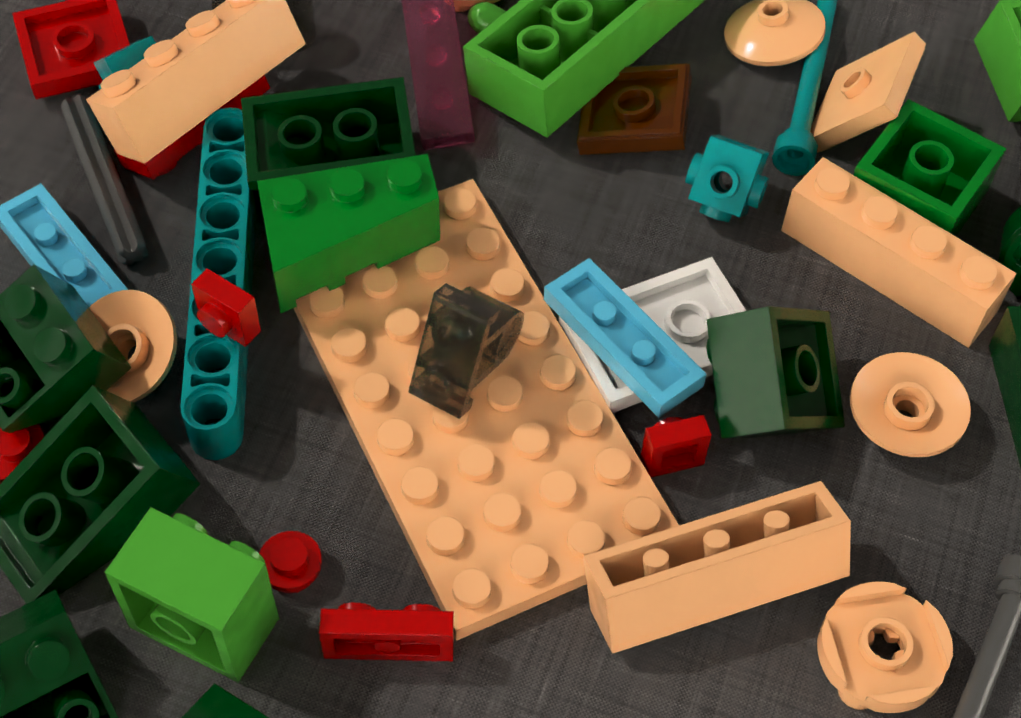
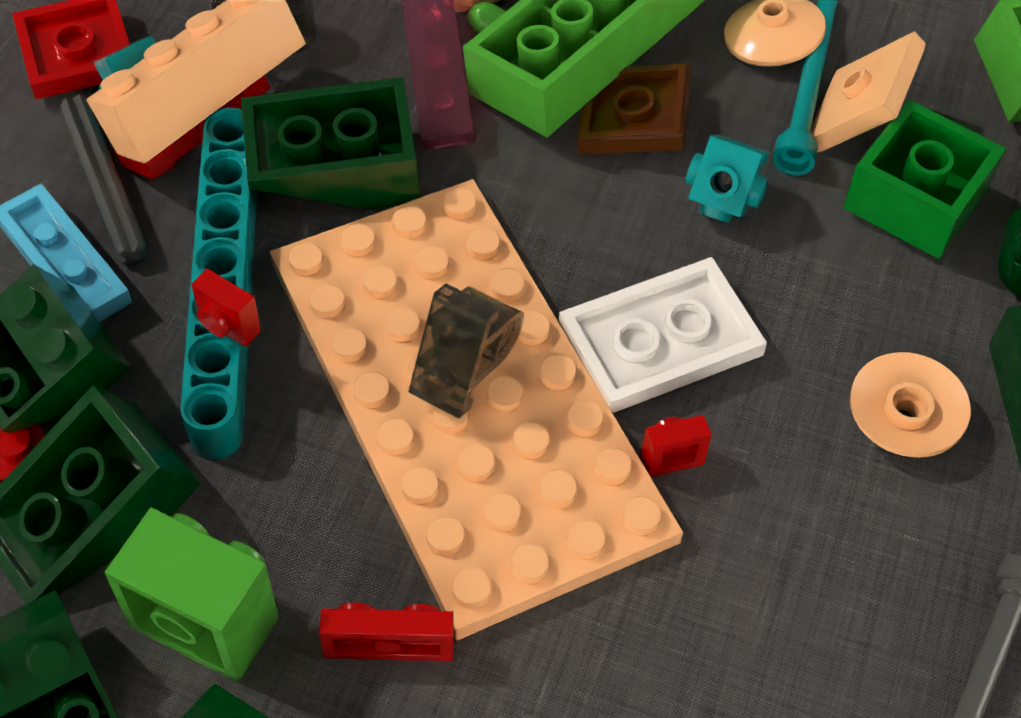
(142, 321): light nougat dish -> none
(291, 561): red plate -> none
(346, 220): green wedge -> none
(624, 337): medium azure plate -> none
(718, 566): light nougat brick -> none
(774, 372): dark green slope -> none
(866, 678): light nougat plate -> none
(896, 251): light nougat brick -> none

